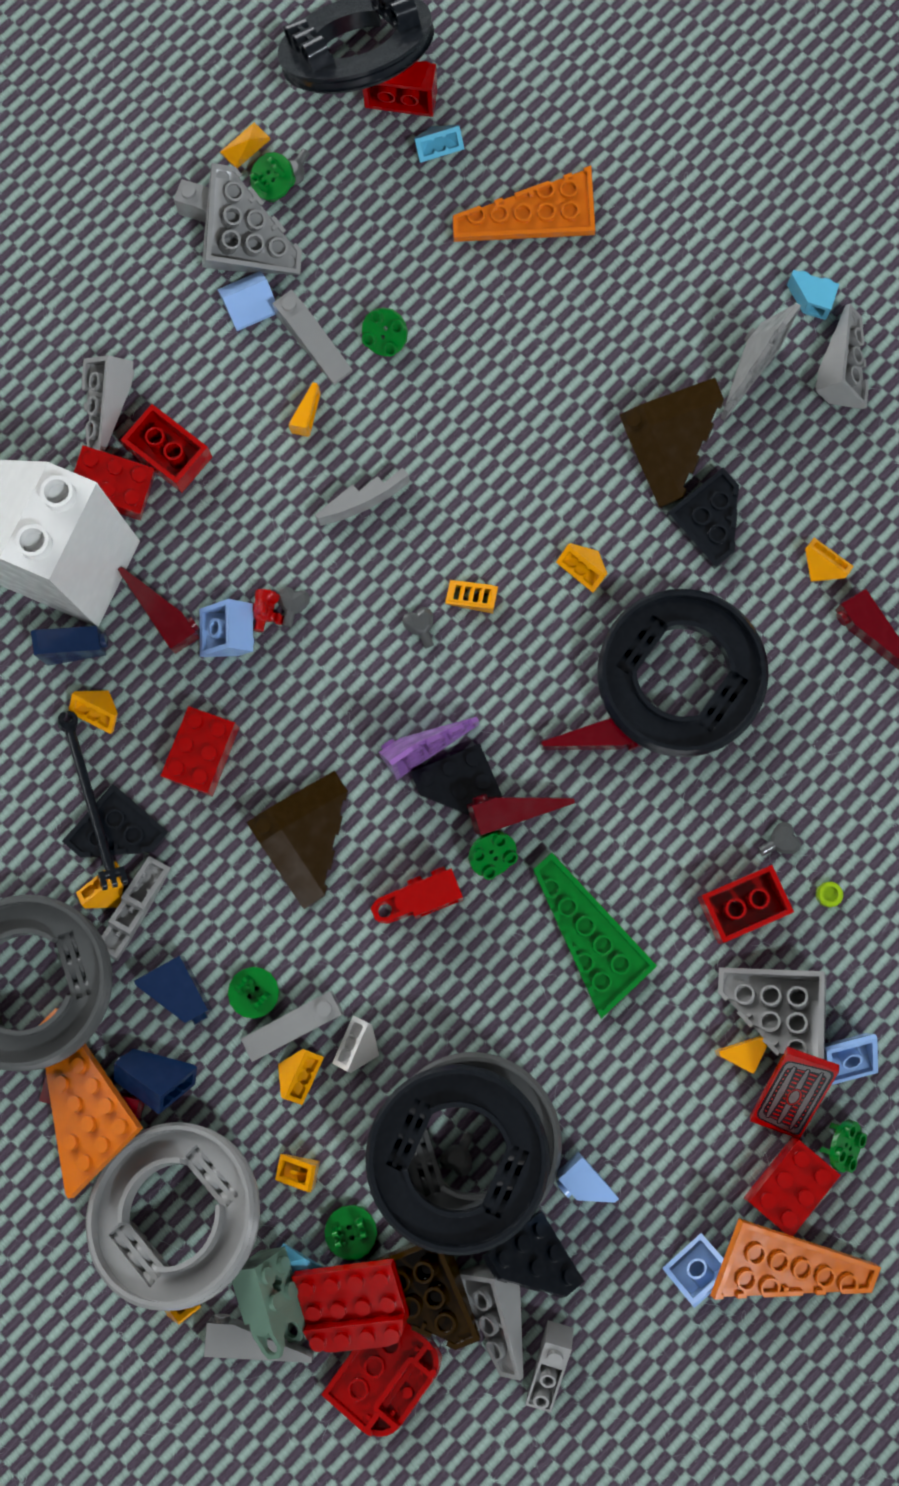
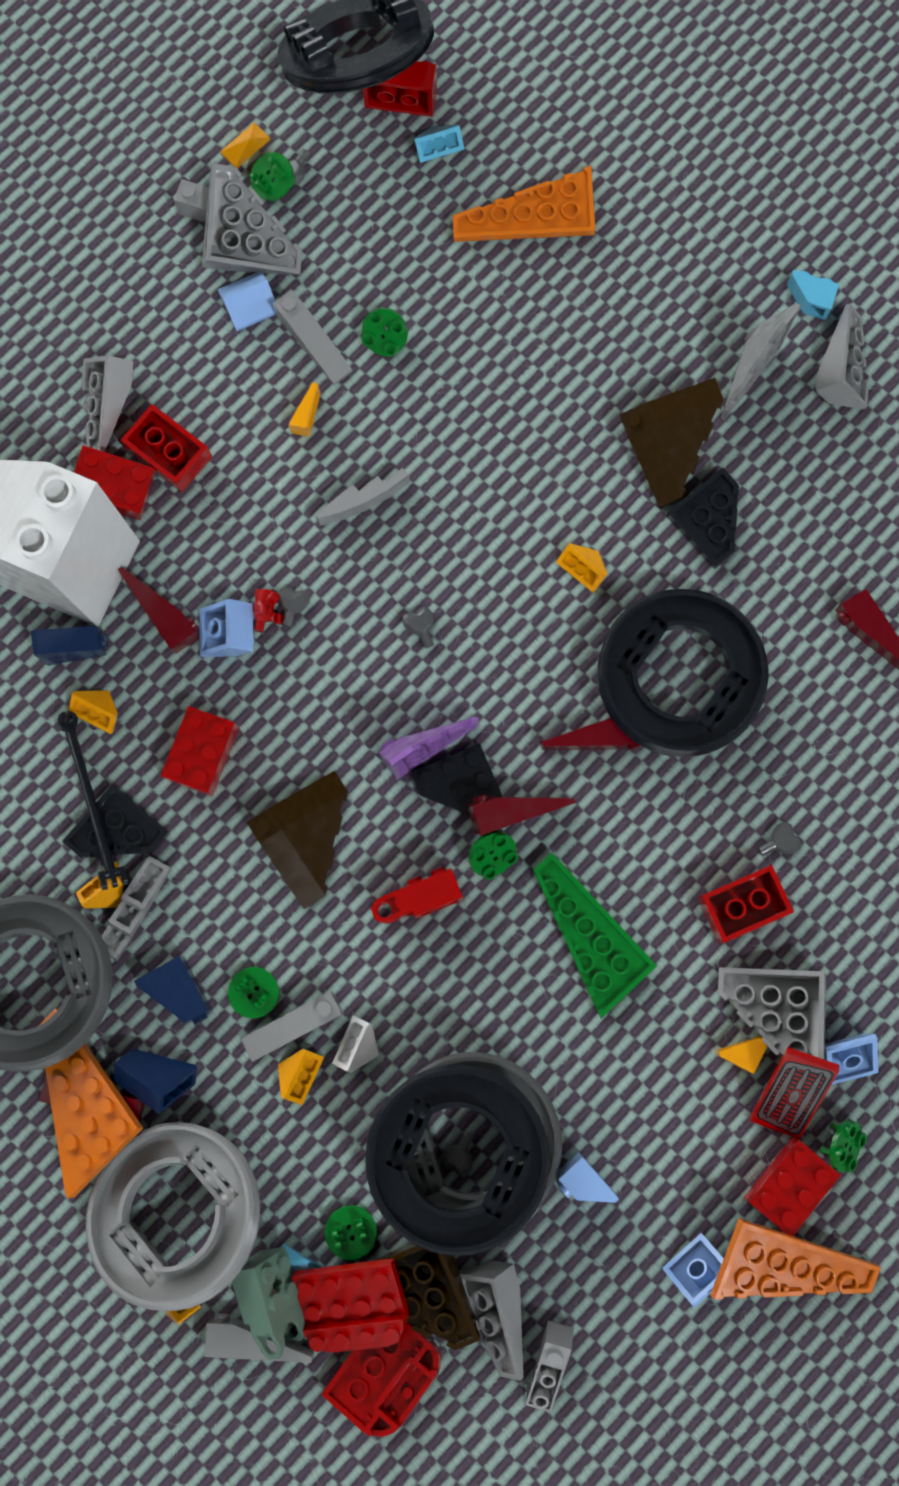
(297, 1172): light orange slope -> none
(481, 588): light orange slope -> none
(535, 1260): black plate -> none
(825, 563): light orange slope -> none
(829, 894): lime tile -> none

